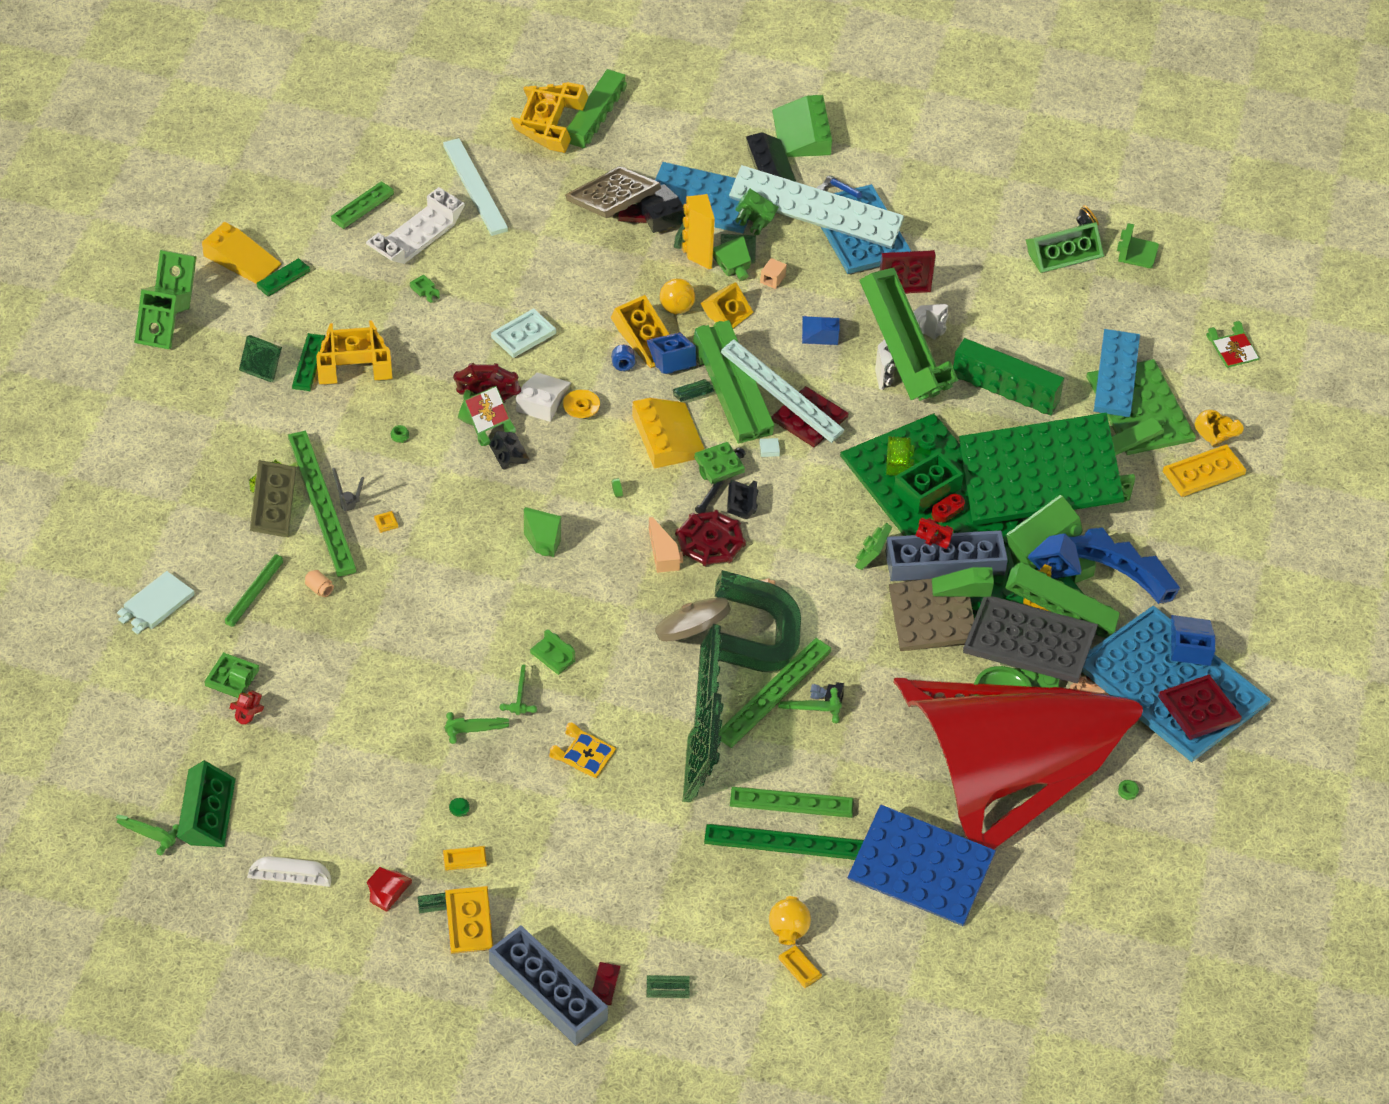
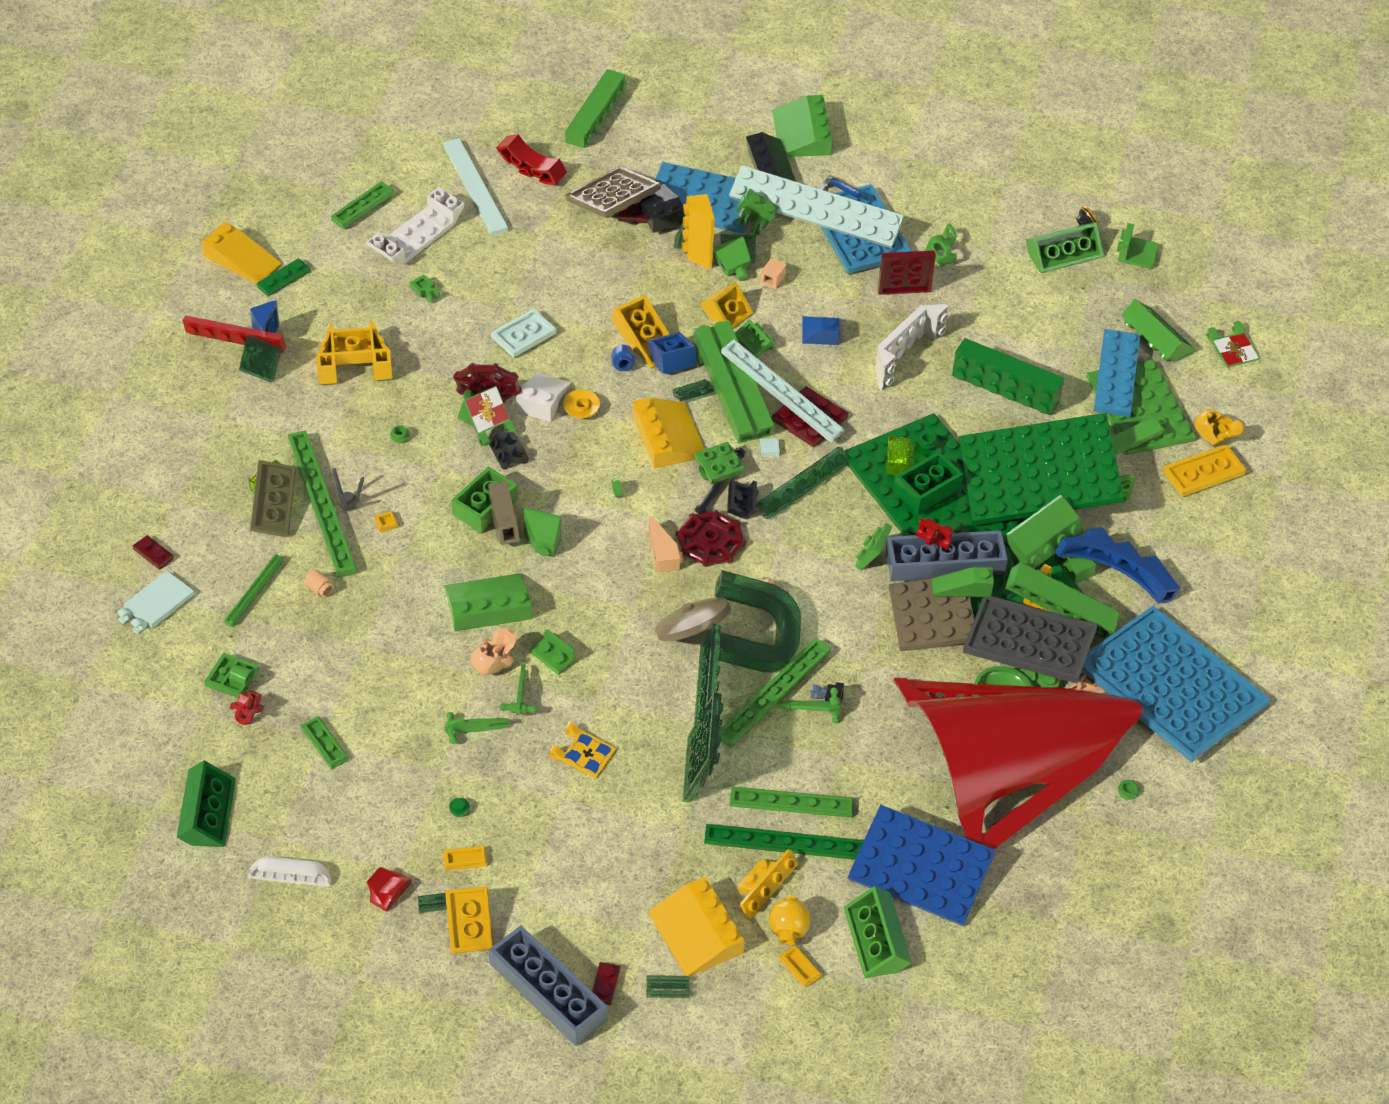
(153, 552): none -> dark red plate
(156, 833): bright green piece -> none
(165, 299): bright green bracket -> none
(228, 332): none -> red plate
(265, 317): none -> blue slope
(308, 362): green tile -> none
(324, 742): none -> bright green tile
(474, 503): none -> bright green brick
(488, 602): none -> bright green slope
(494, 654): none -> light nougat head
(503, 513): none -> dark tan slope
(530, 162): none -> red brick
(544, 110): yellow wedge -> none
(677, 296): yellow brick -> none
(697, 928): none -> yellow slope
(754, 339): none -> bright green bracket
(764, 881): none -> yellow bracket
(802, 483): none -> clear green plate
(877, 933): none -> bright green slope
(905, 337): bright green brick -> none
(943, 242): none -> bright green piece
(951, 505): red plate -> none
(1058, 553): blue slope -> none
(1157, 332): none -> bright green slope
(1192, 640): blue slope -> none
(1199, 706): dark red plate -> none

